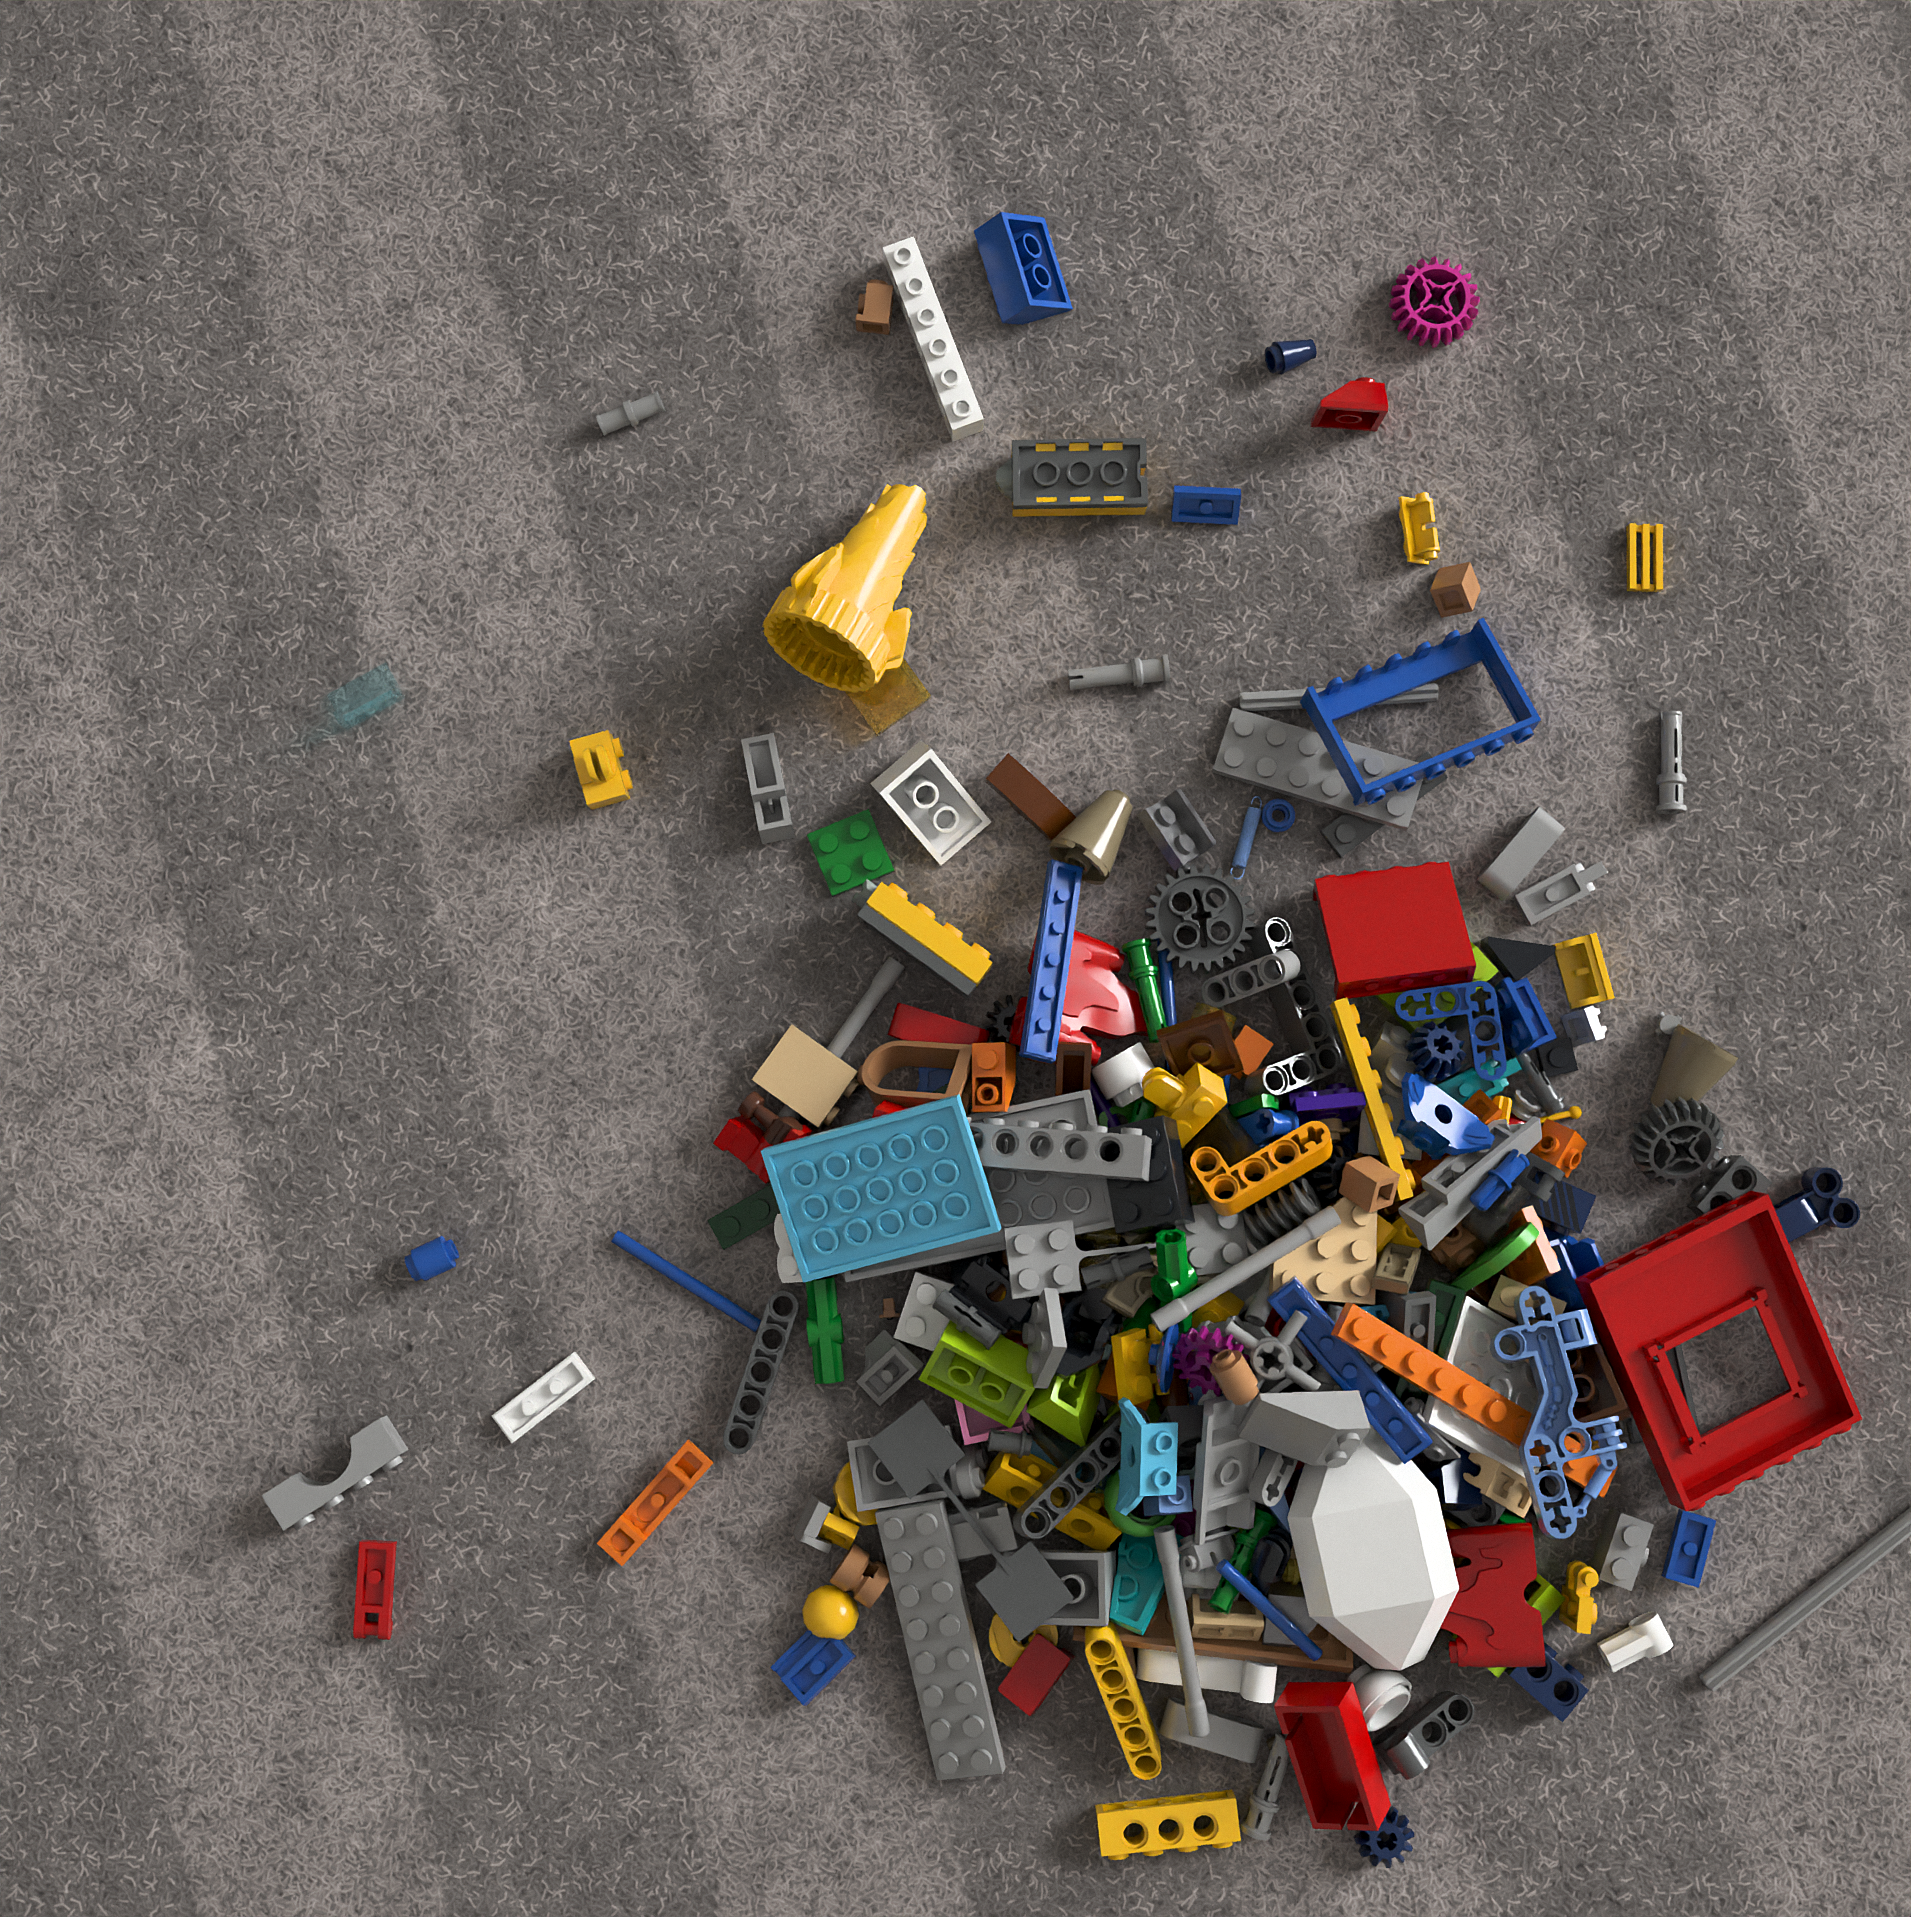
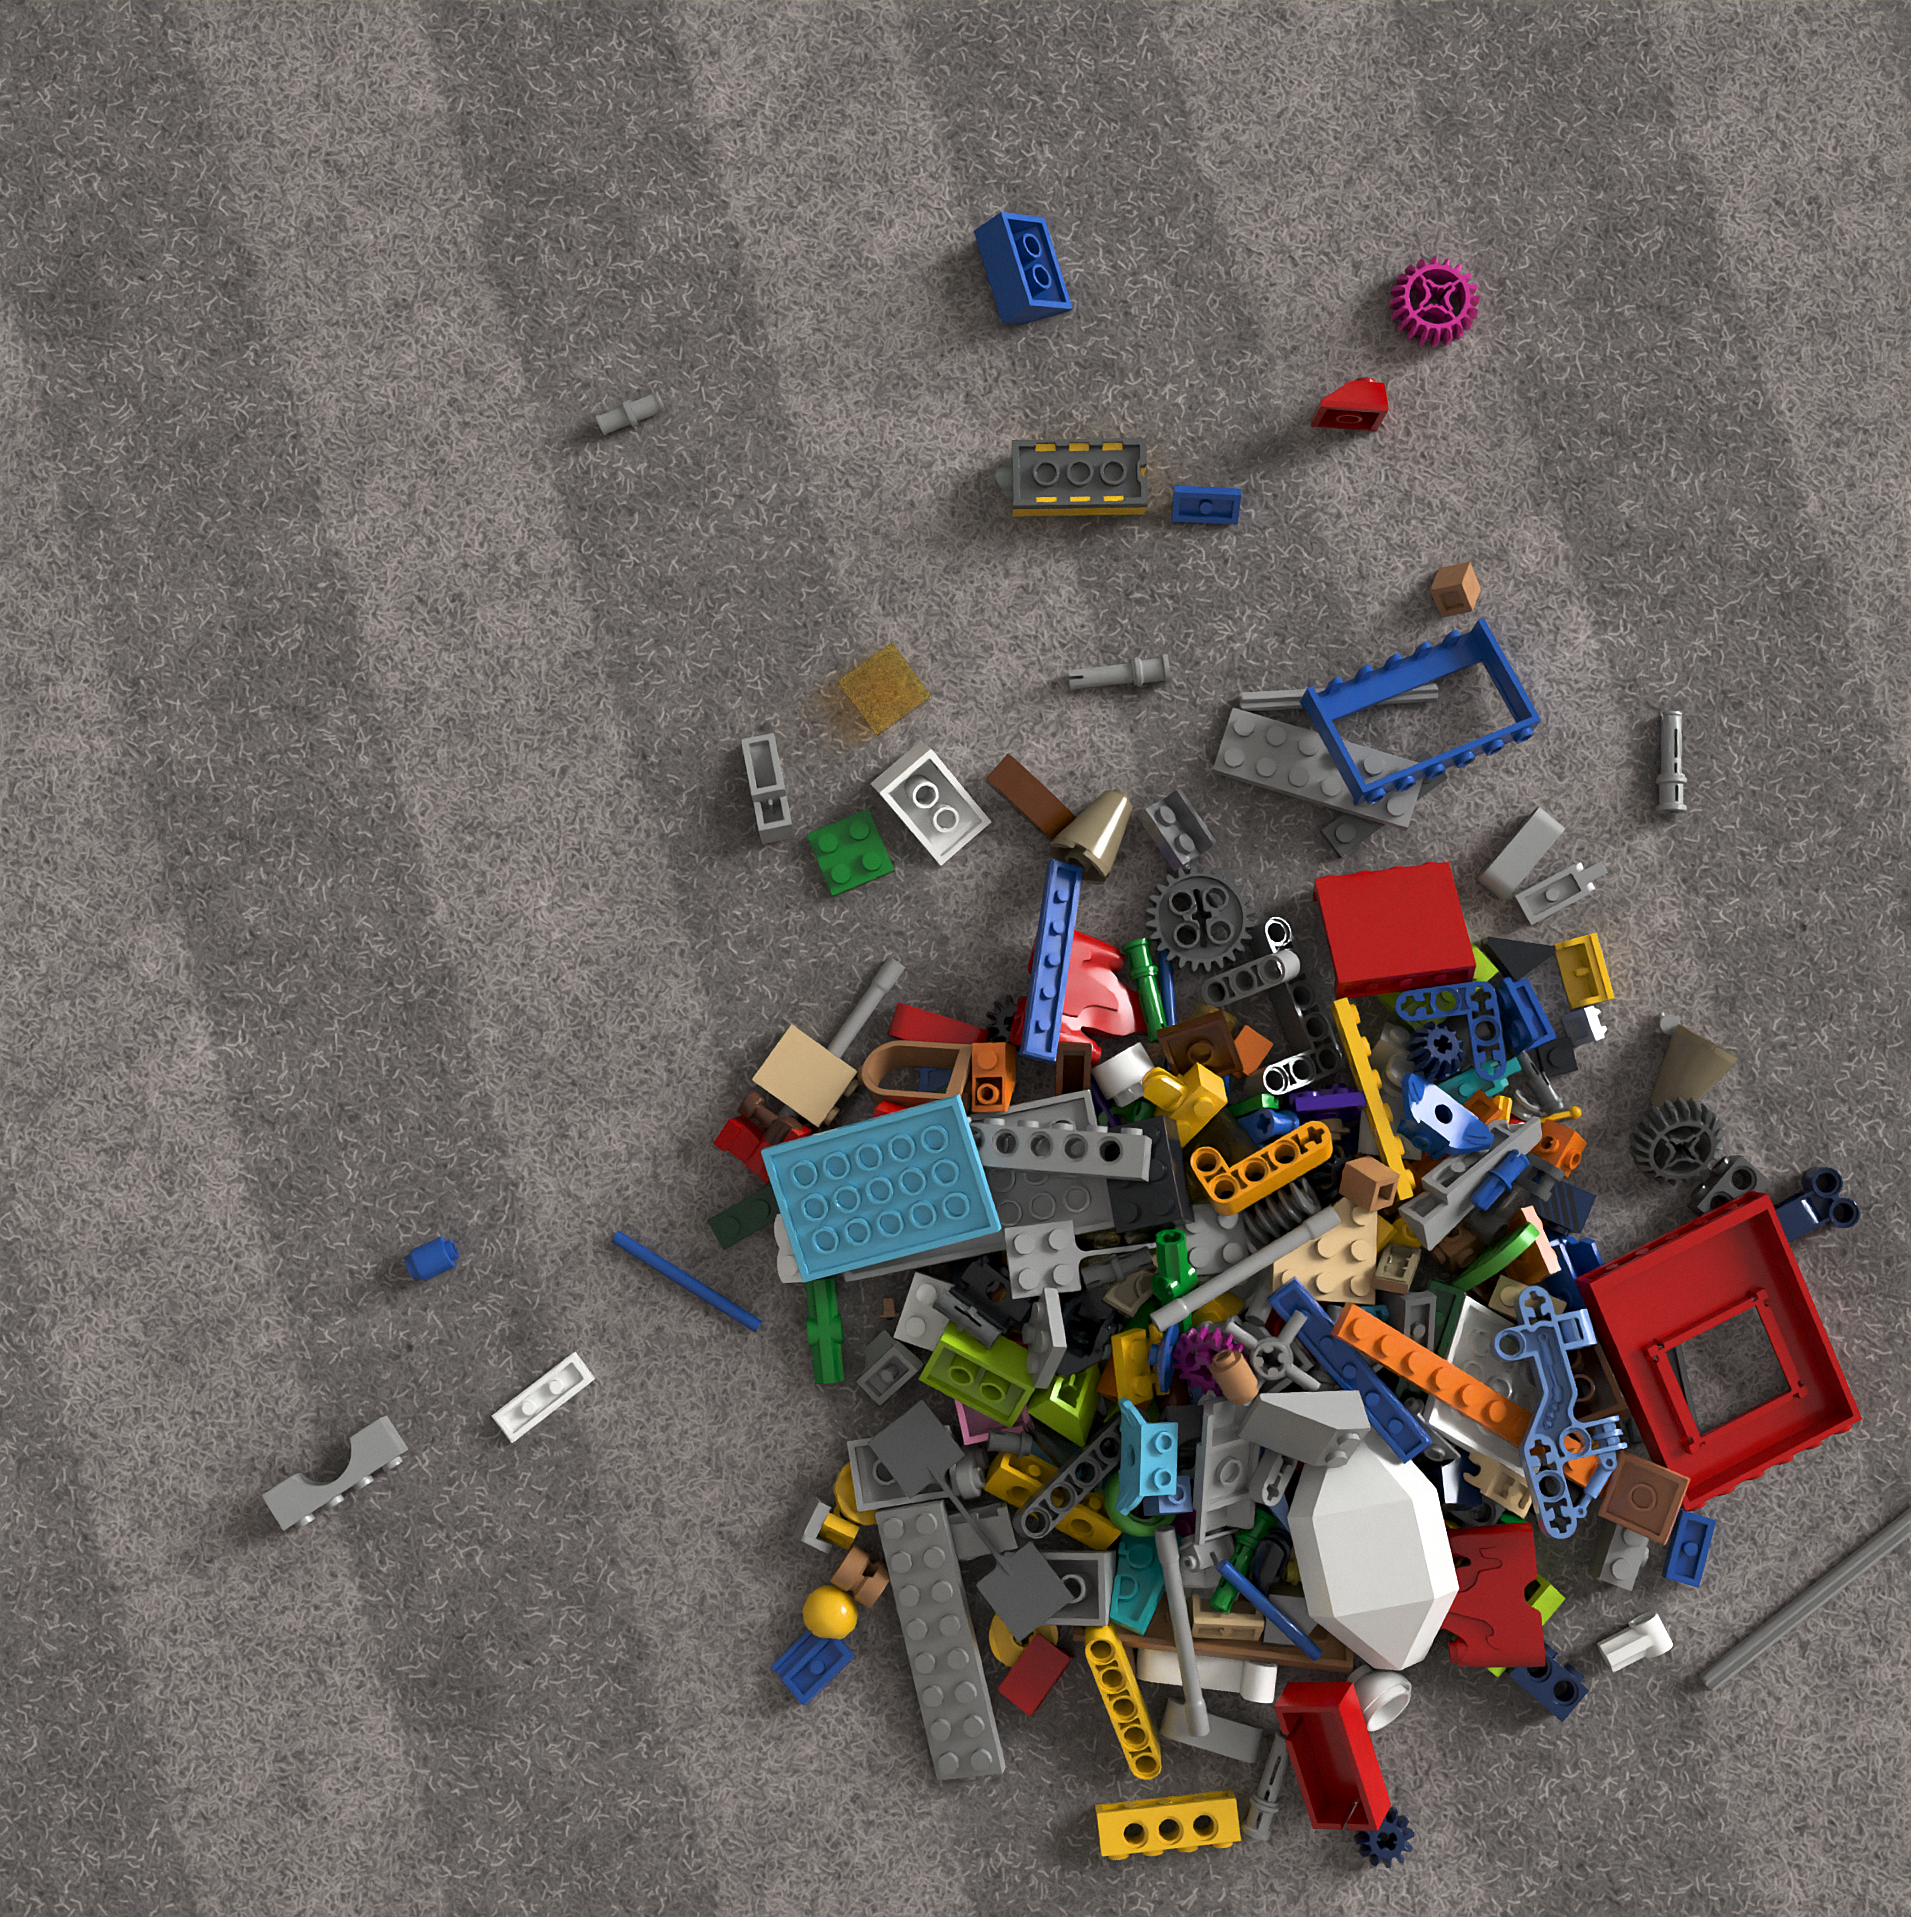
(365, 696): clear light blue panel -> none
(374, 1588): red plate -> none
(600, 769): yellow brick -> none
(655, 1502): orange slope -> none
(753, 1386): dark grey beam -> none
(840, 606): yellow cone -> none
(875, 308): medium nougat brick -> none
(921, 938): yellow piece -> none
(933, 339): white brick -> none
(1246, 837): light blue piece -> none
(1283, 806): blue plate -> none
(1287, 355): dark blue cone -> none
(1404, 1746): dark grey piece -> none
(1420, 543): yellow hinge -> none
(1578, 1607): yellow plate -> none
(1643, 1497): none -> nougat tile
(1645, 530): yellow tile -> none

